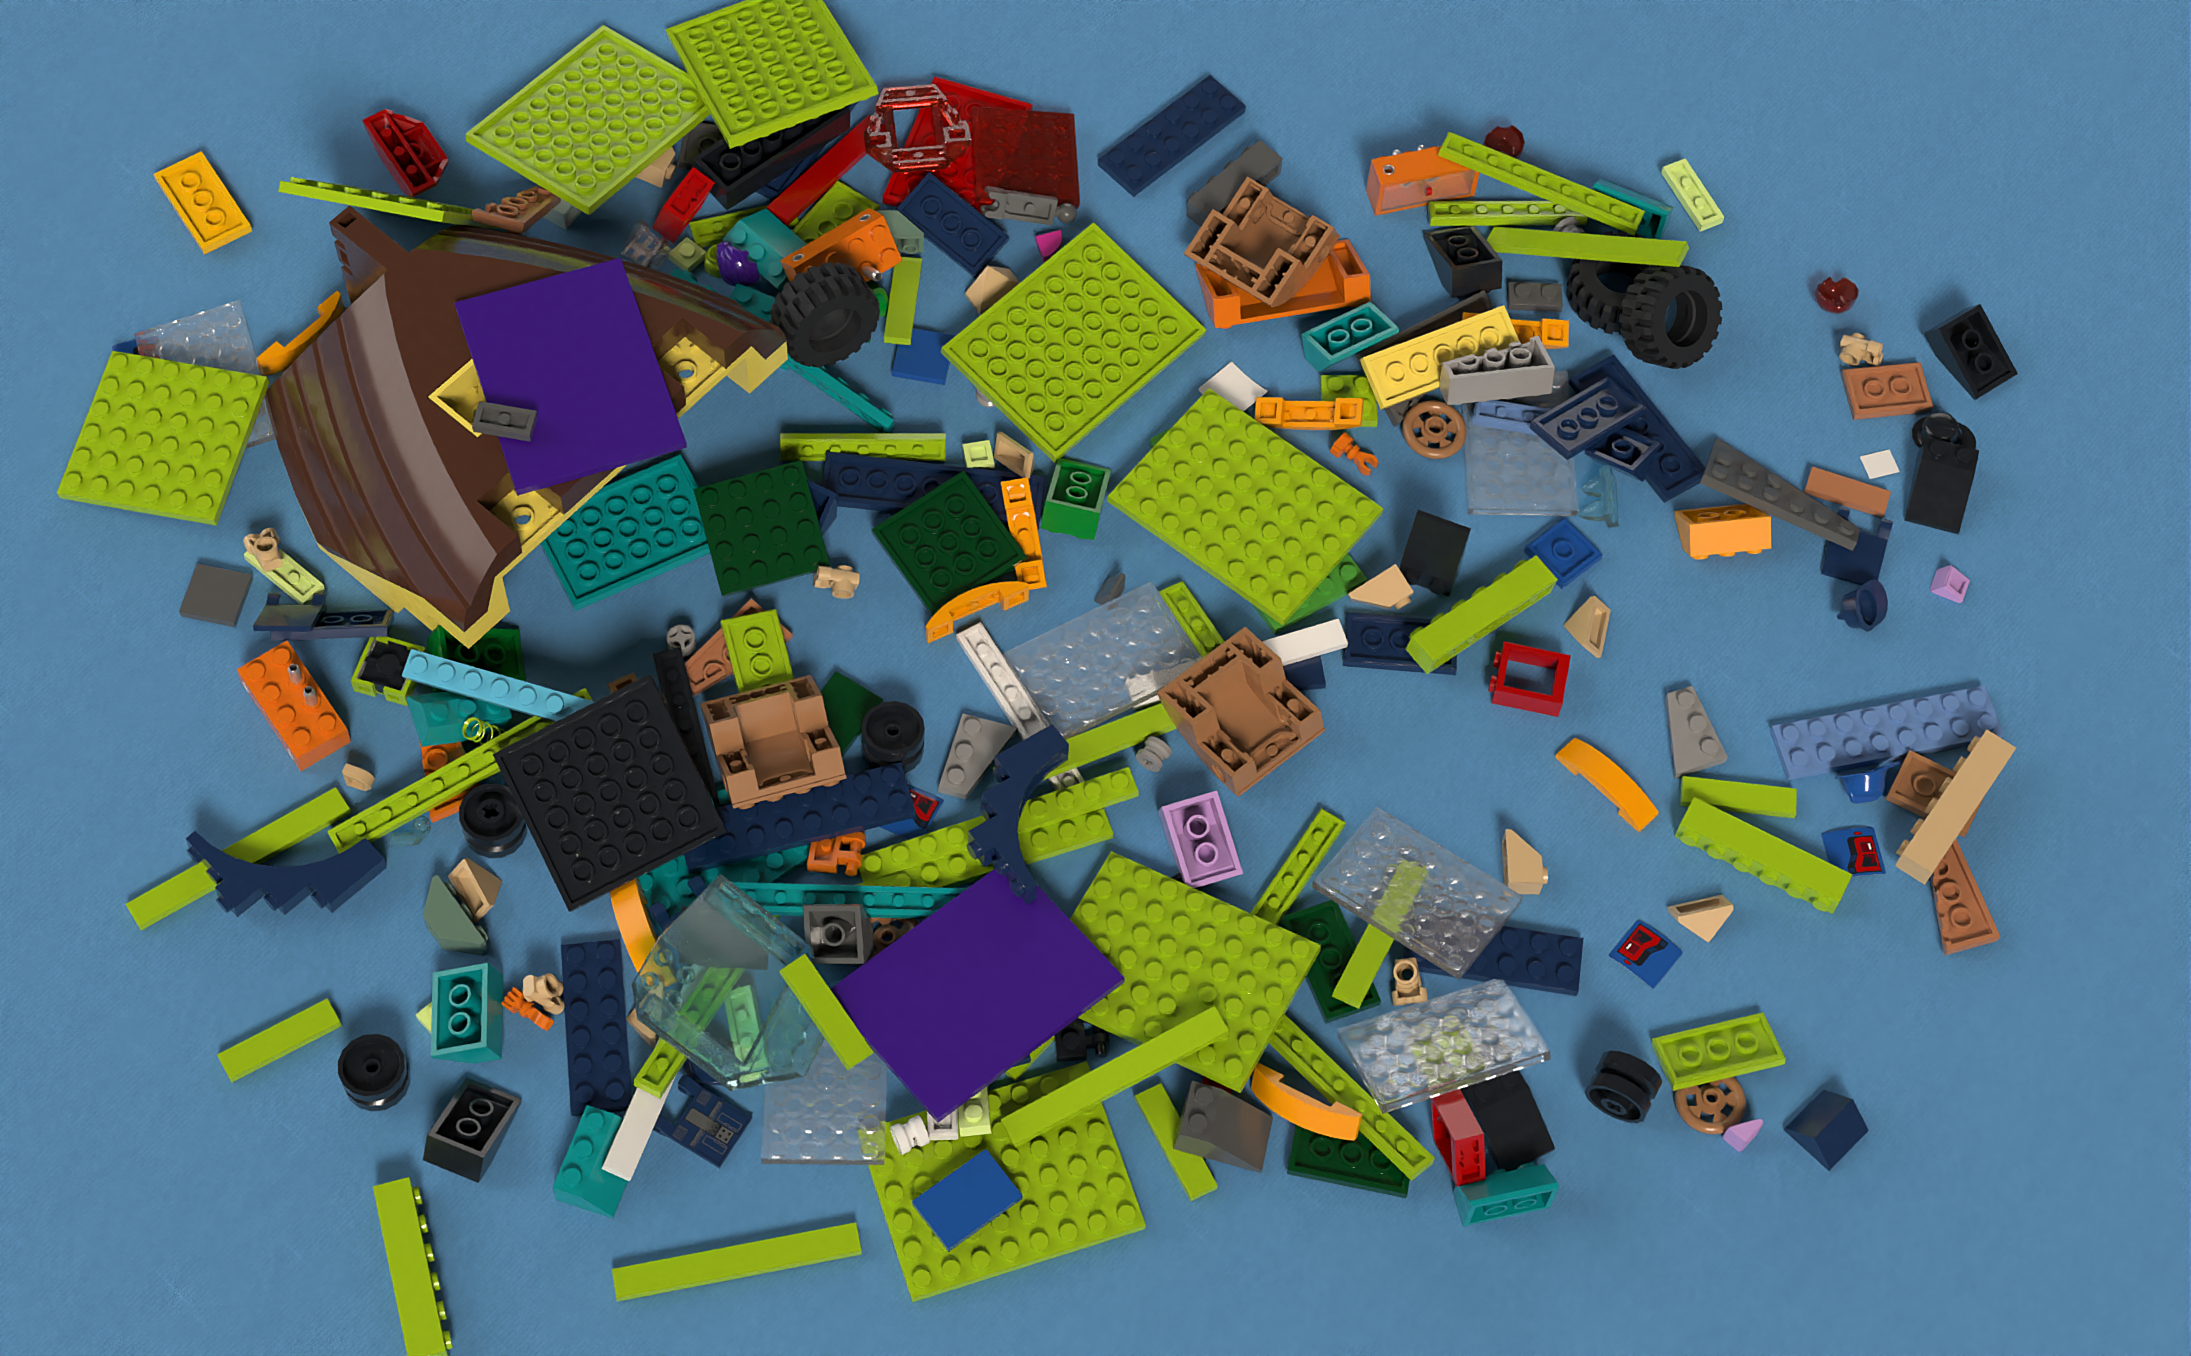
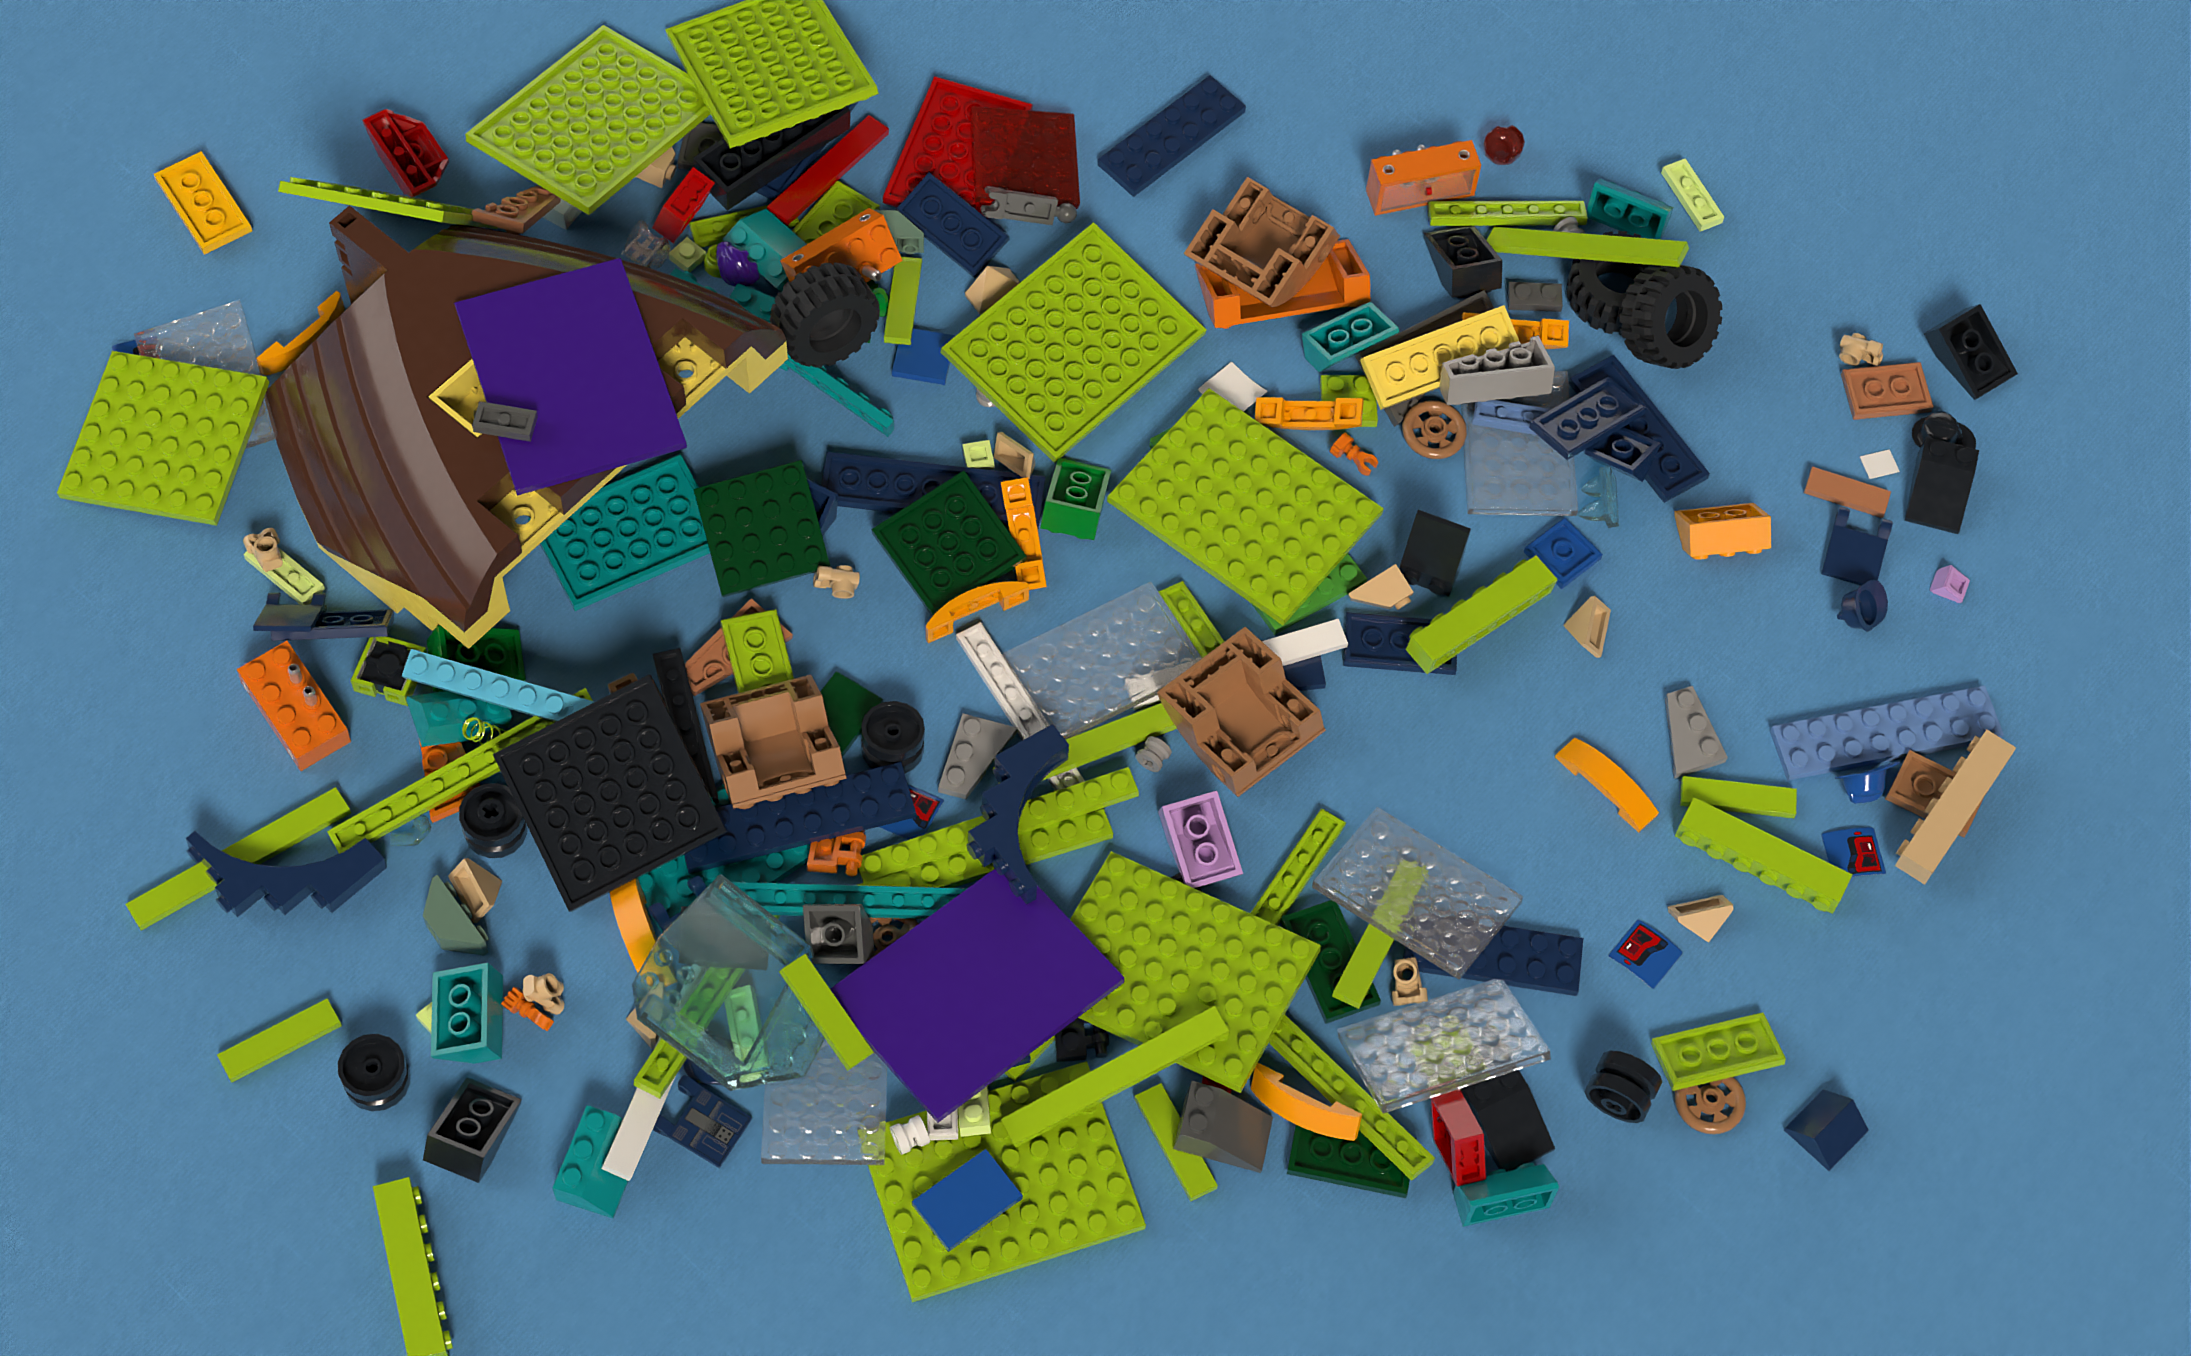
(216, 595): dark grey tile -> none
(357, 777): tan tile -> none
(596, 1026): dark blue plate -> none
(679, 635): light grey wheel -> none
(736, 1261): lime tile -> none
(882, 445): lime tile -> none
(949, 140): clear red windscreen -> none
(1048, 244): dark pink tile -> none
(1111, 589): dark grey slope -> none
(1255, 162): dark grey brick -> none
(1522, 865): tan slope -> none
(1525, 699): red window -> none
(1541, 183): lime tile -> none
(1742, 1134): lavender slope -> none
(1758, 487): dark grey wing -> none
(1836, 296): clear red hair -> none
(1960, 905): nougat wing -> none

